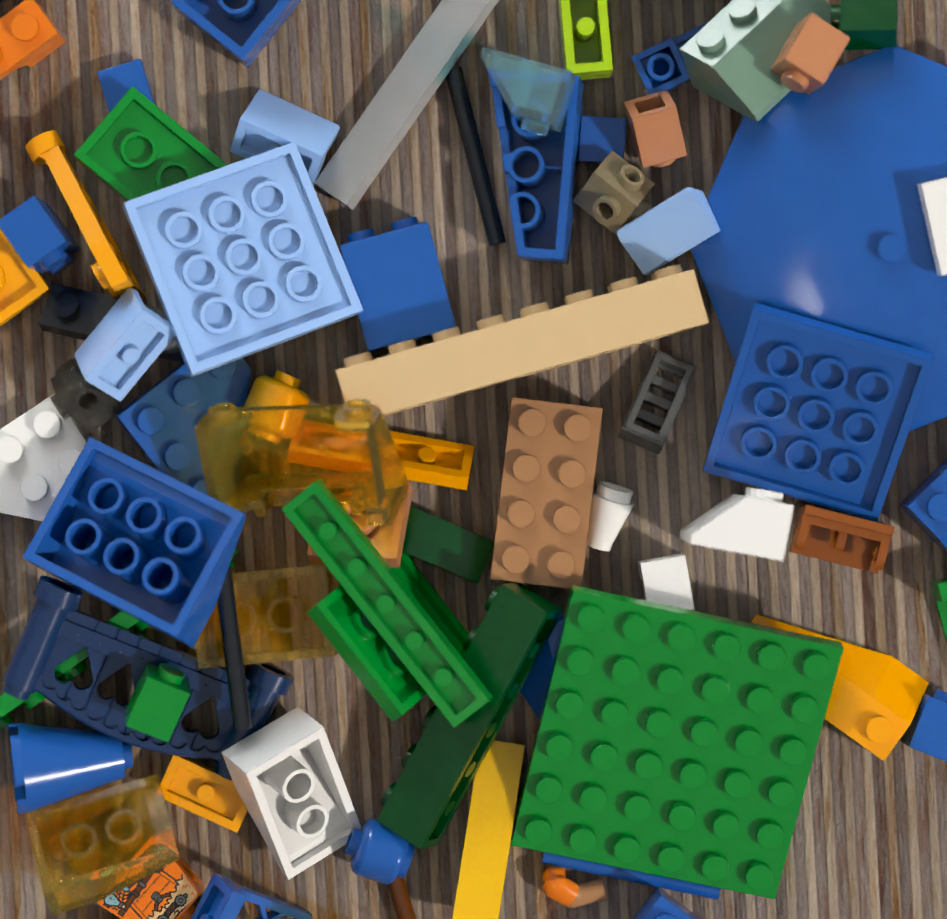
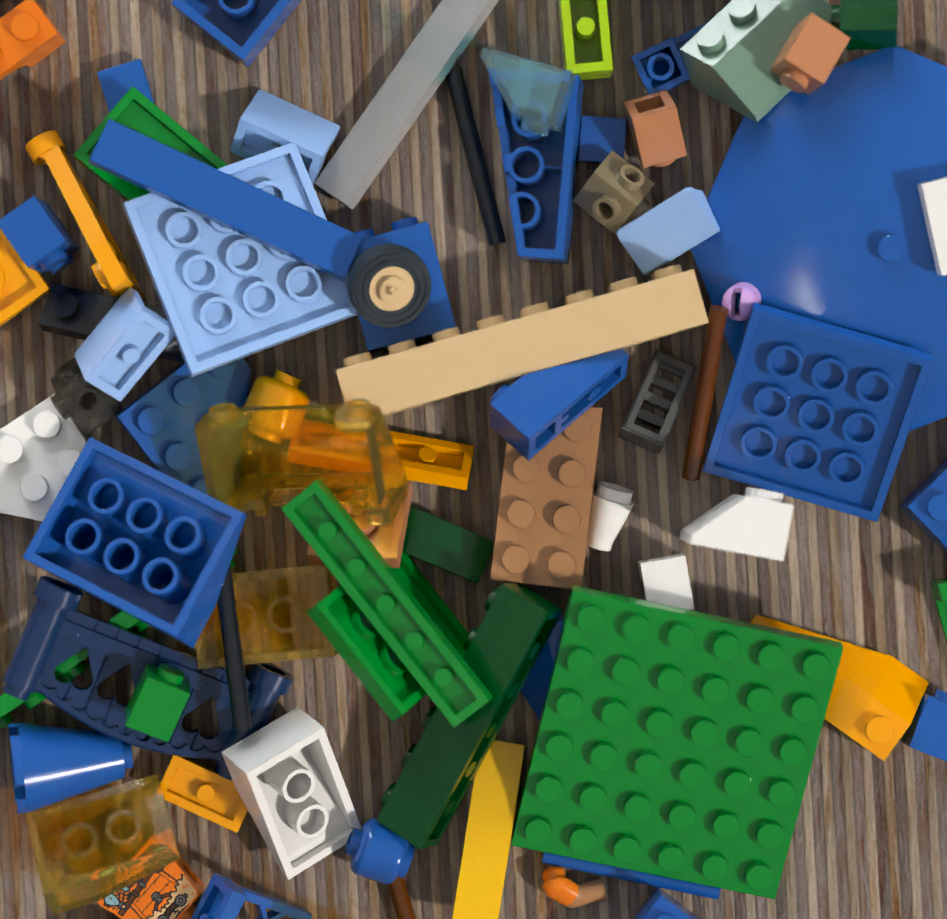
(225, 200): none -> blue tile
(389, 285): none -> black wheel
(551, 399): none -> blue slope
(704, 392): none -> reddish brown bar
(749, 295): none -> lavender hinge
(841, 538): dark orange hinge -> none

